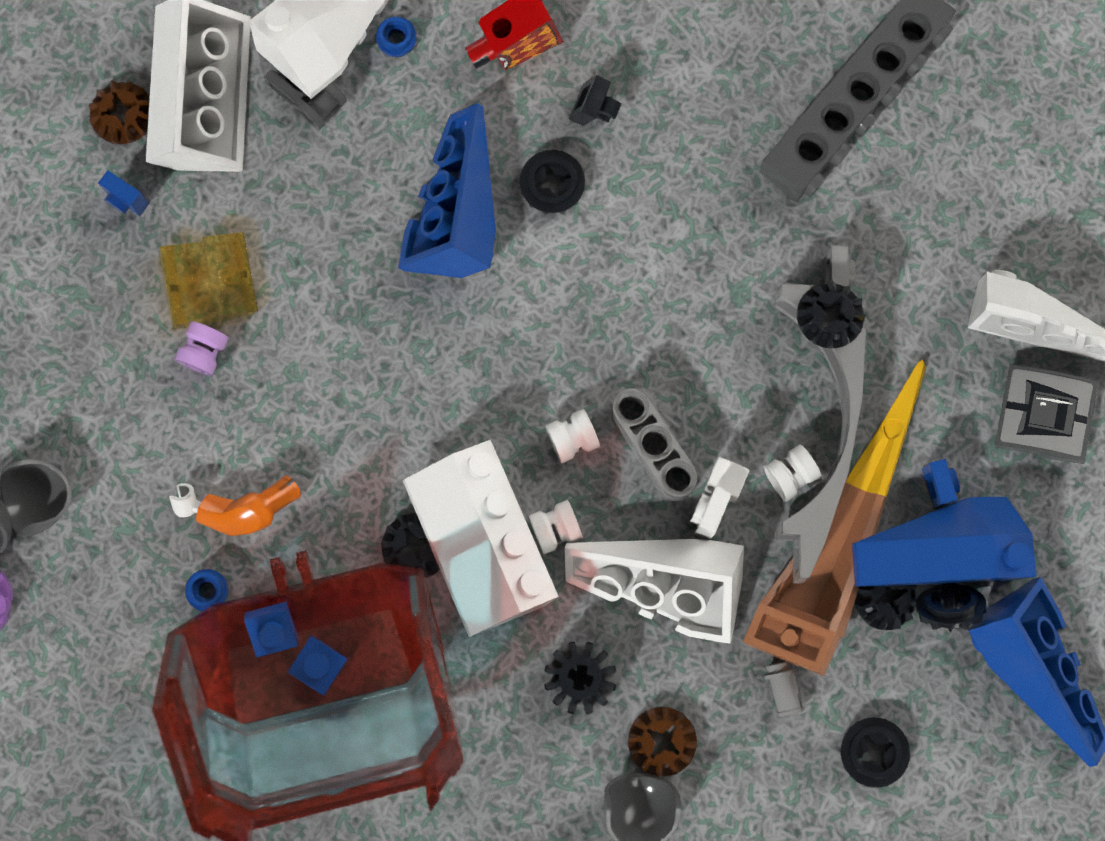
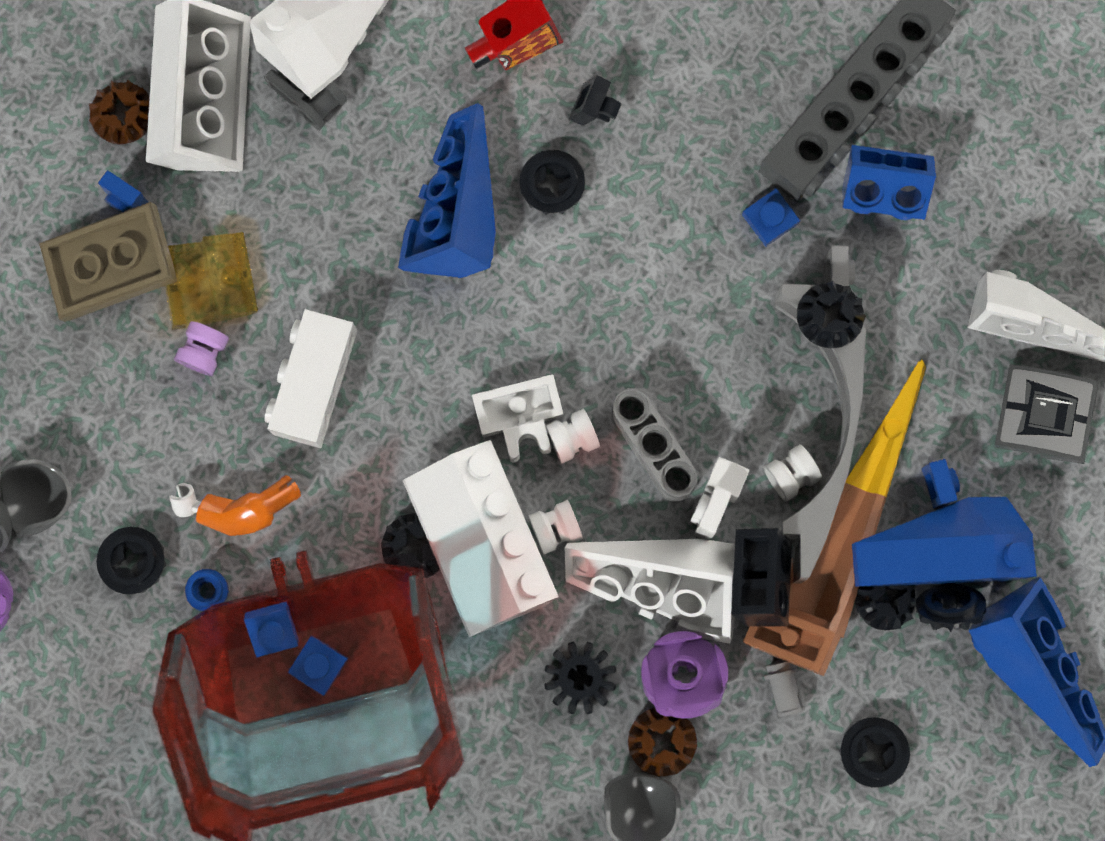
(108, 262): none -> dark tan tile
(113, 553): none -> black gear
(311, 378): none -> white brick
(396, 25): blue plate -> none
(519, 412): none -> white plate
(678, 698): none -> medium lavender plate
(761, 577): none -> black brick
(771, 217): none -> blue plate
(890, 172): none -> blue brick

